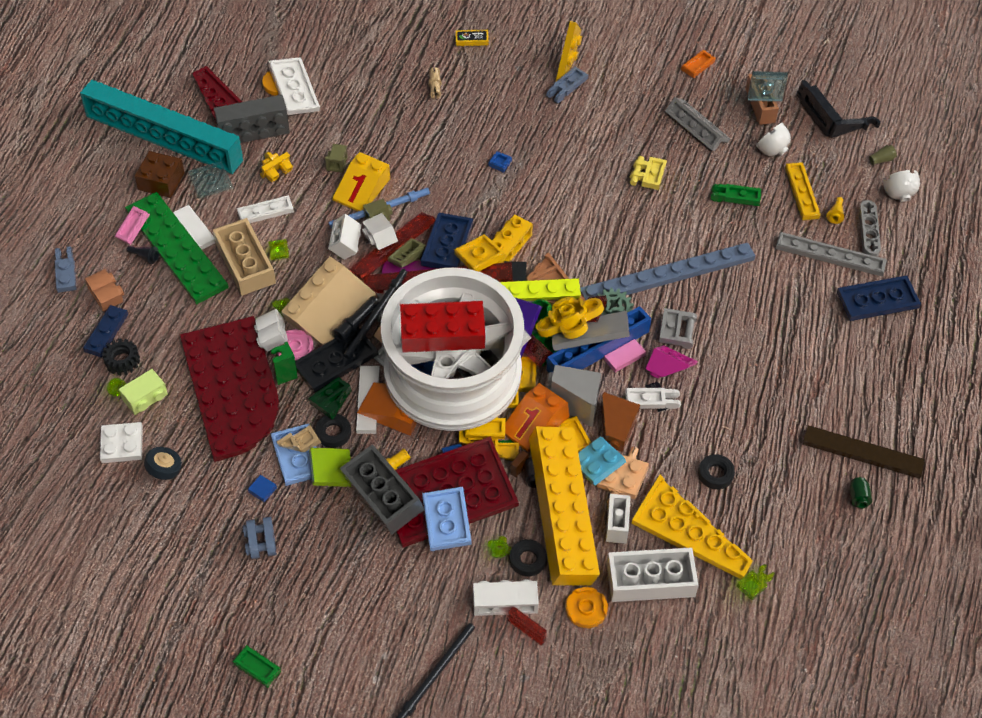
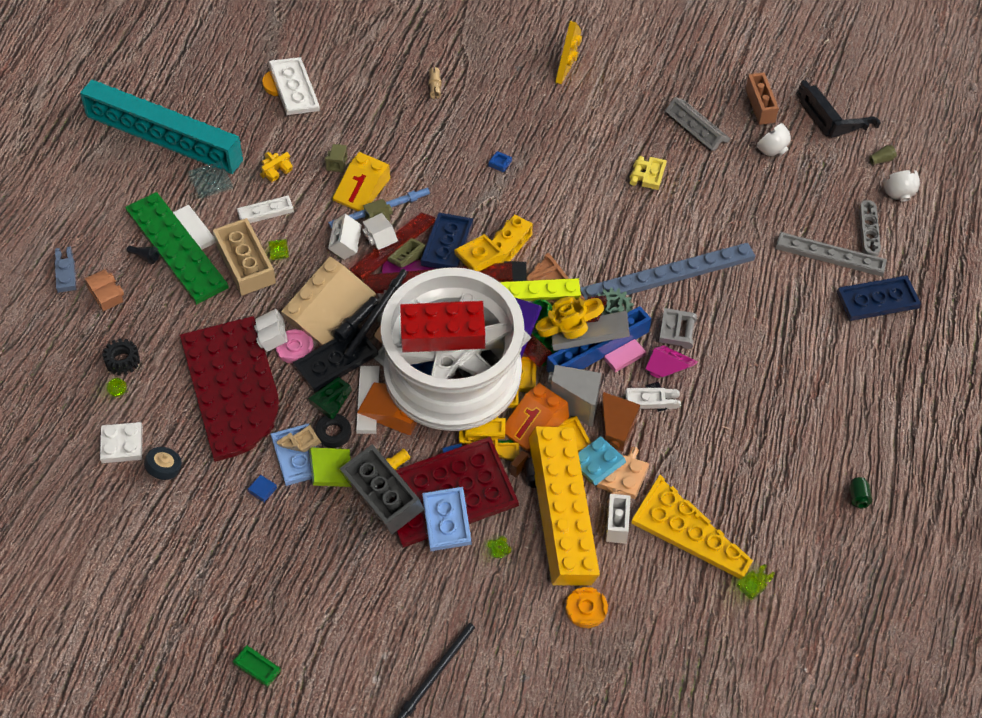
(105, 330): dark blue plate -> none
(132, 225): bright pink tile -> none
(143, 391): yellowish green brick -> none
(159, 174): reddish brown brick -> none
(213, 90): dark red wing -> none
(253, 547): sand blue brick -> none
(254, 118): dark grey brick -> none
(278, 304): clear neon green plate -> none
(284, 364): green hinge -> none
(471, 37): tile -> none
(501, 596): white brick -> none
(527, 625): clear red tile -> none
(528, 569): black tyre -> none
(567, 84): sand blue hinge -> none
(652, 574): white brick -> none
(698, 63): orange tile -> none
(713, 482): black tyre -> none
(736, 194): green hinge -> none
(767, 86): clear light blue tile -> none
(802, 191): yellow tile -> none
(835, 214): yellow cone -> none
(864, 451): dark brown tile -> none

